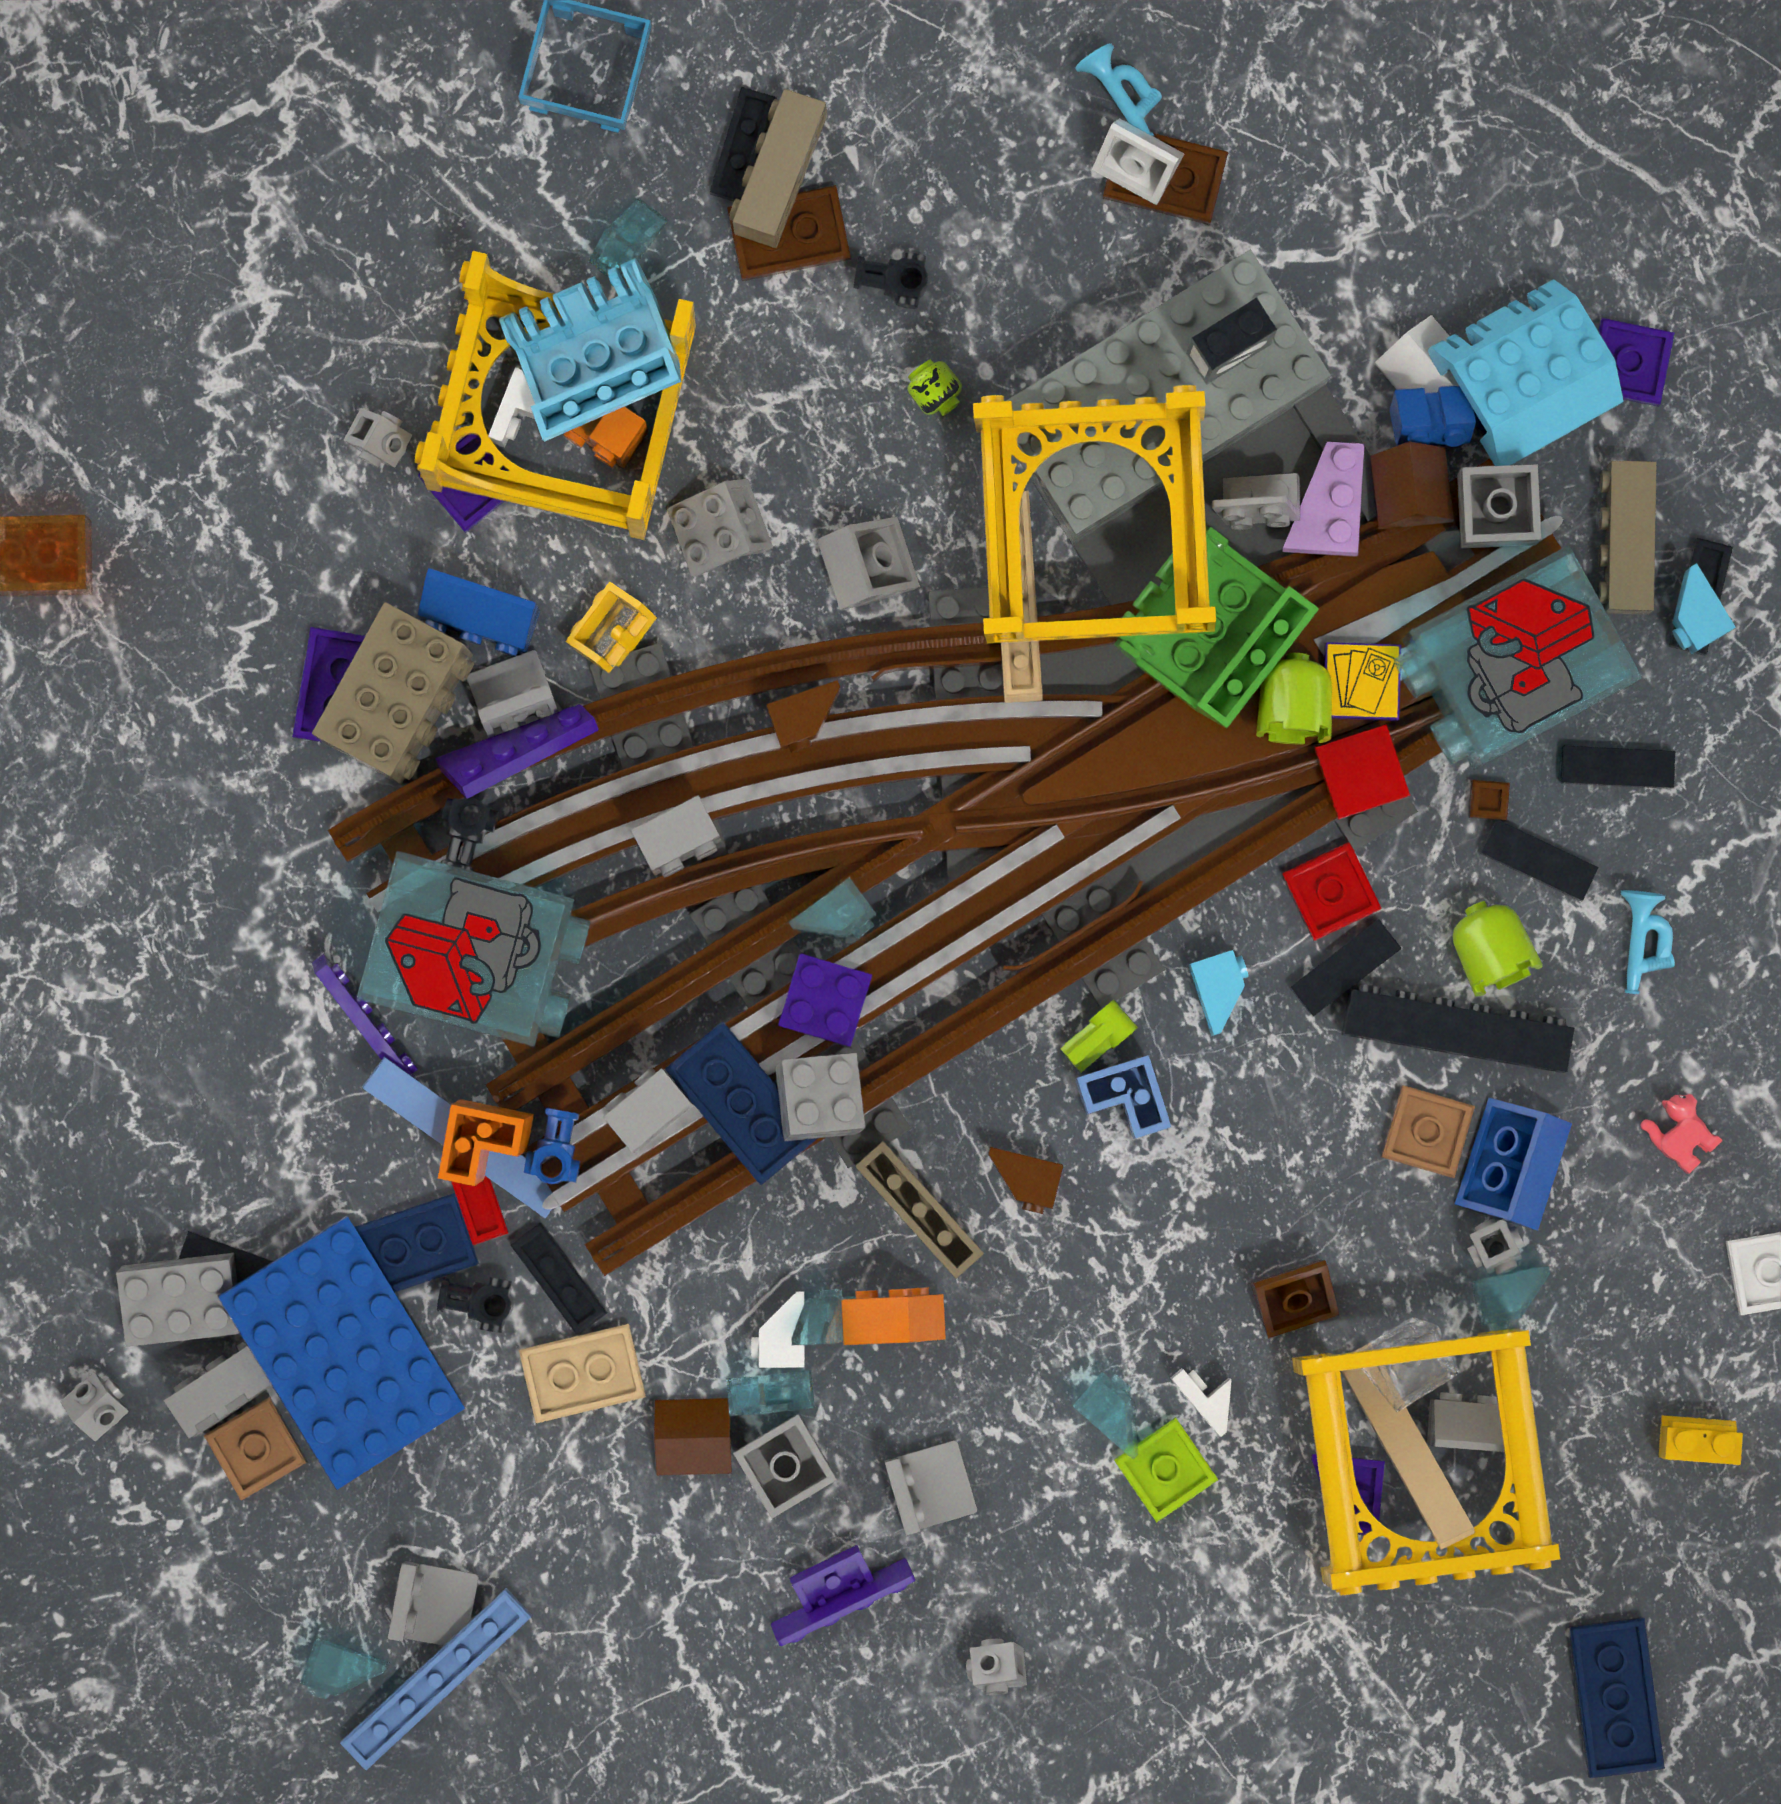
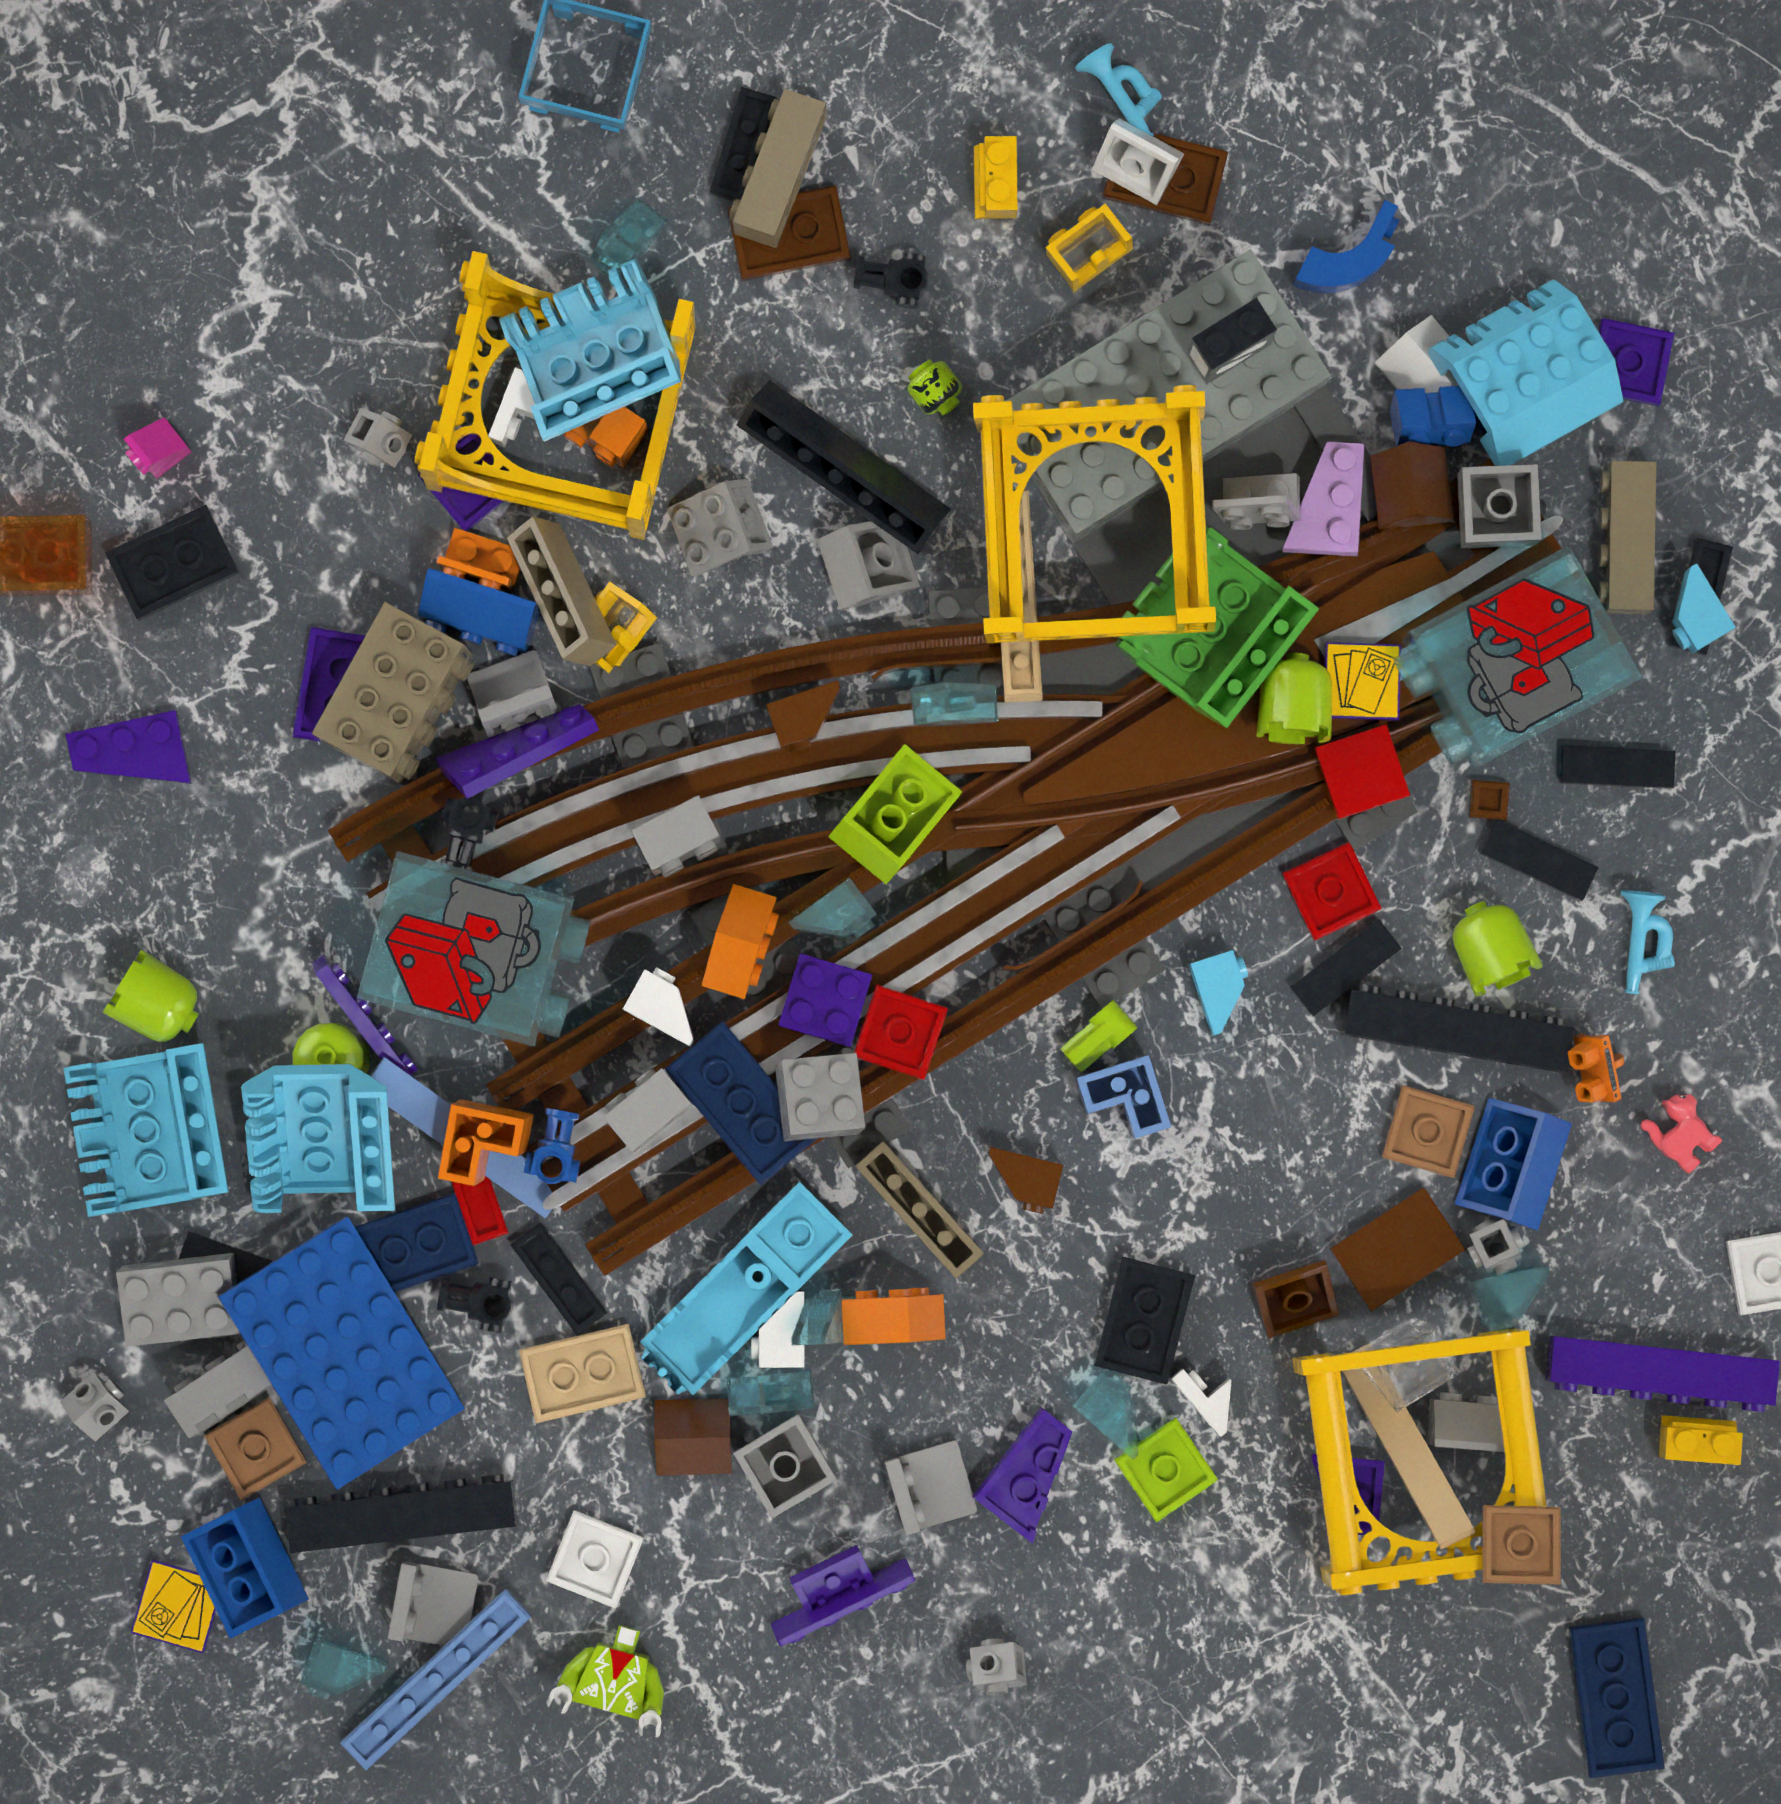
(133, 748): none -> dark purple wing
(149, 1129): none -> medium azure slope
(154, 1000): none -> lime cylinder
(156, 448): none -> dark pink slope
(172, 562): none -> black plate
(175, 1608): none -> yellow tile
(244, 1567): none -> blue slope
(318, 1135): none -> medium azure slope
(330, 1046): none -> lime cylinder
(401, 1516): none -> black brick
(480, 561): none -> orange bracket
(561, 591): none -> dark tan brick
(594, 1559): none -> white tile
(614, 1681): none -> lime torso
(660, 1005): none -> white slope
(740, 942): none -> orange brick
(743, 1291): none -> medium azure piece
(843, 467): none -> black brick
(895, 814): none -> lime slope
(900, 1032): none -> red tile
(954, 704): none -> clear light blue slope
(996, 178): none -> yellow window
(1023, 1476): none -> dark purple wing
(1088, 246): none -> yellow window
(1144, 1320): none -> black plate
(1345, 270): none -> blue arch
(1397, 1249): none -> reddish brown tile
(1521, 1545): none -> medium nougat tile
(1597, 1068): none -> orange hips
(1662, 1371): none -> dark purple brick

